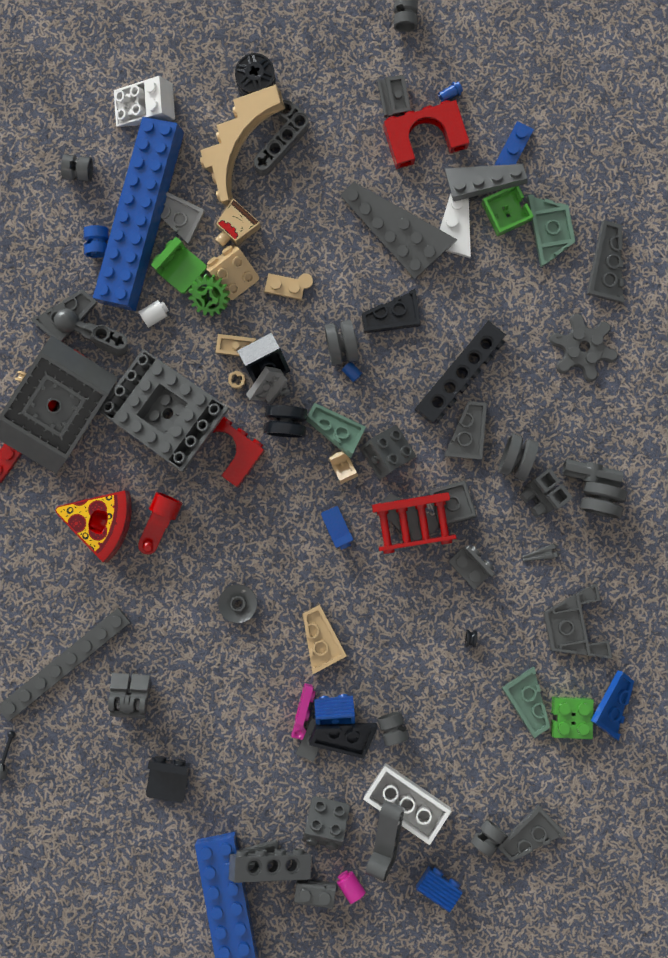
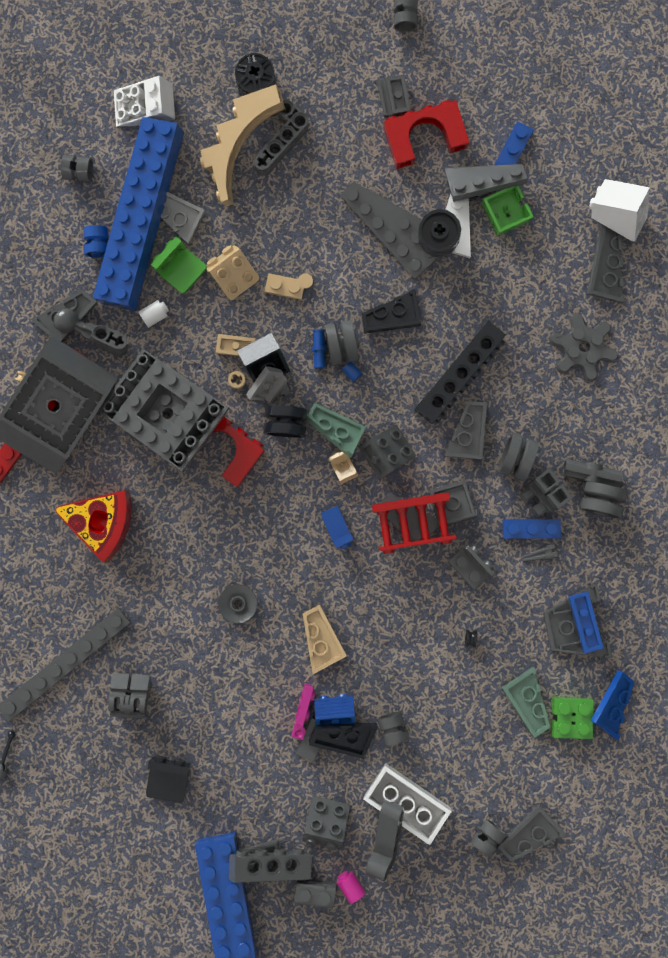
(163, 511): red piece -> none
(201, 297): bright green gear -> none
(236, 224): tan torso -> none
(319, 348): none -> blue pin
(435, 222): none -> black wheel
(439, 888): blue brick -> none
(451, 91): blue pin -> none
(531, 528): none -> blue plate
(551, 228): sand green wing -> none
(585, 622): none -> blue plate
(621, 207): none -> white slope

